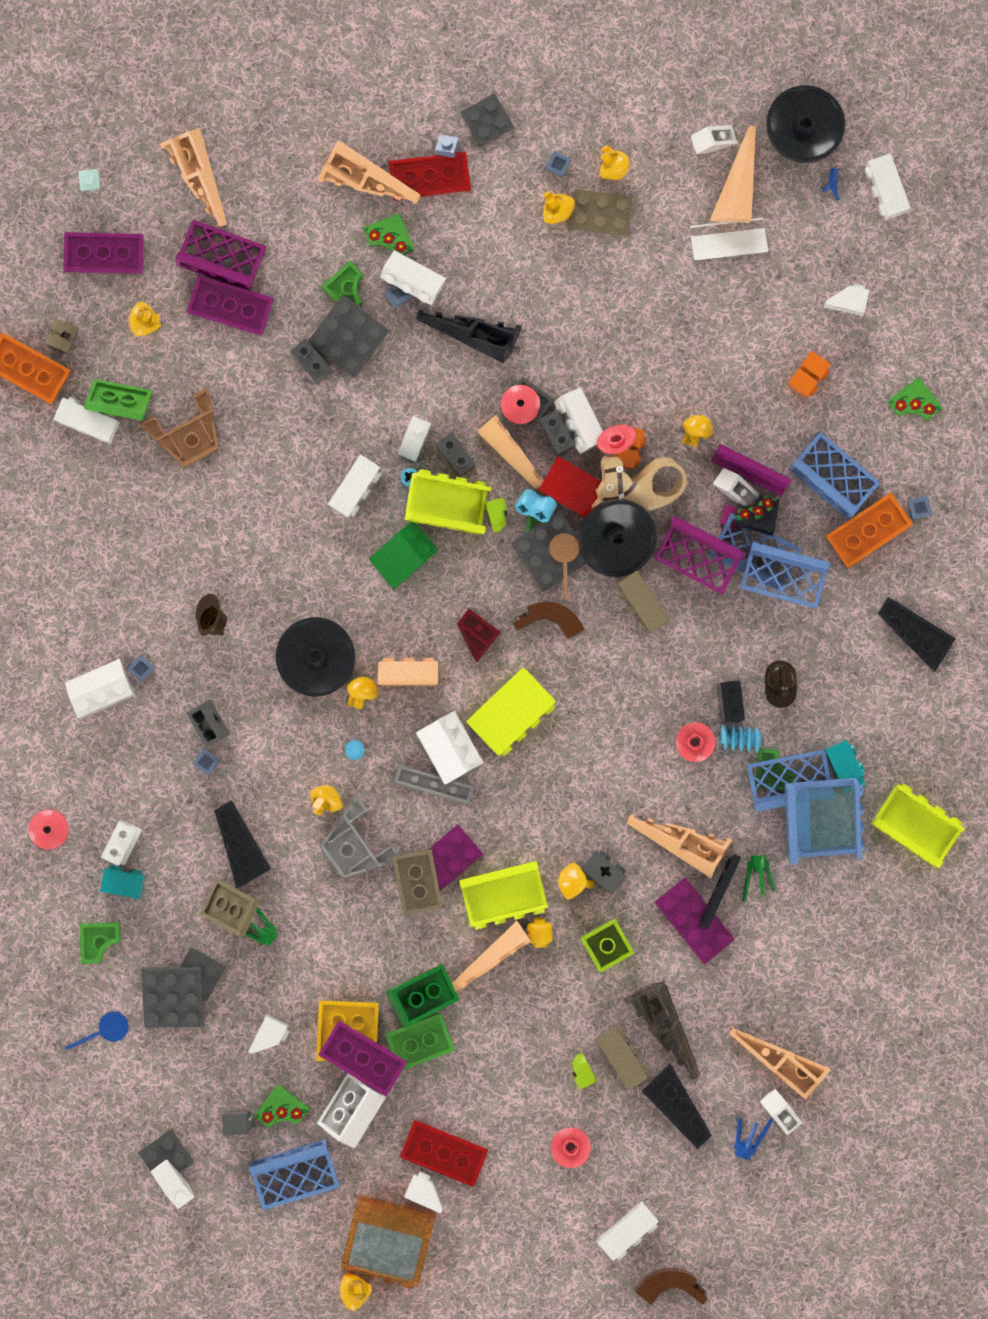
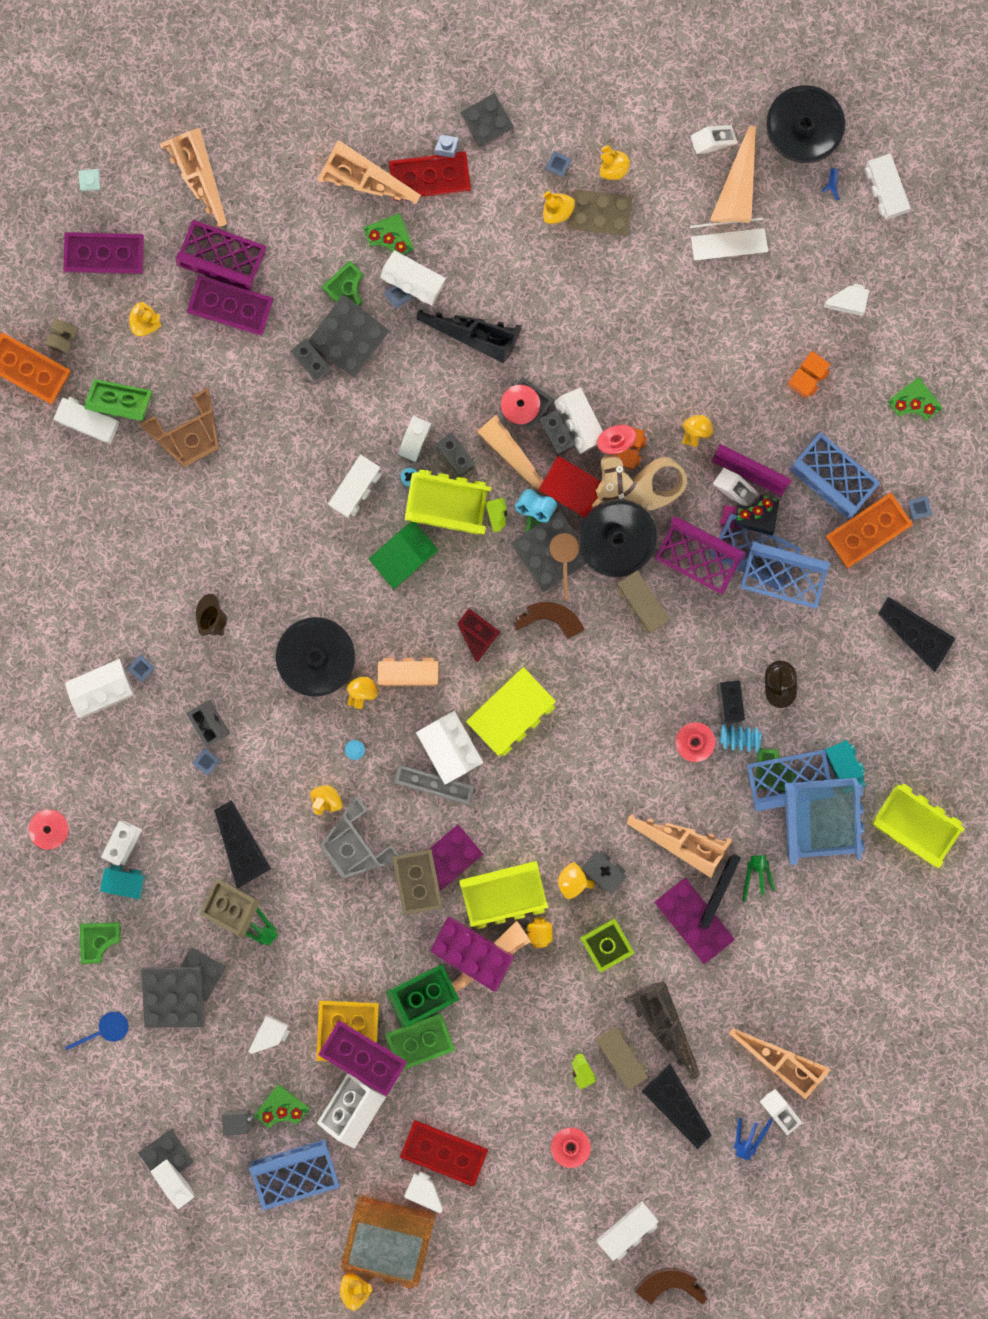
(472, 954): none -> magenta plate

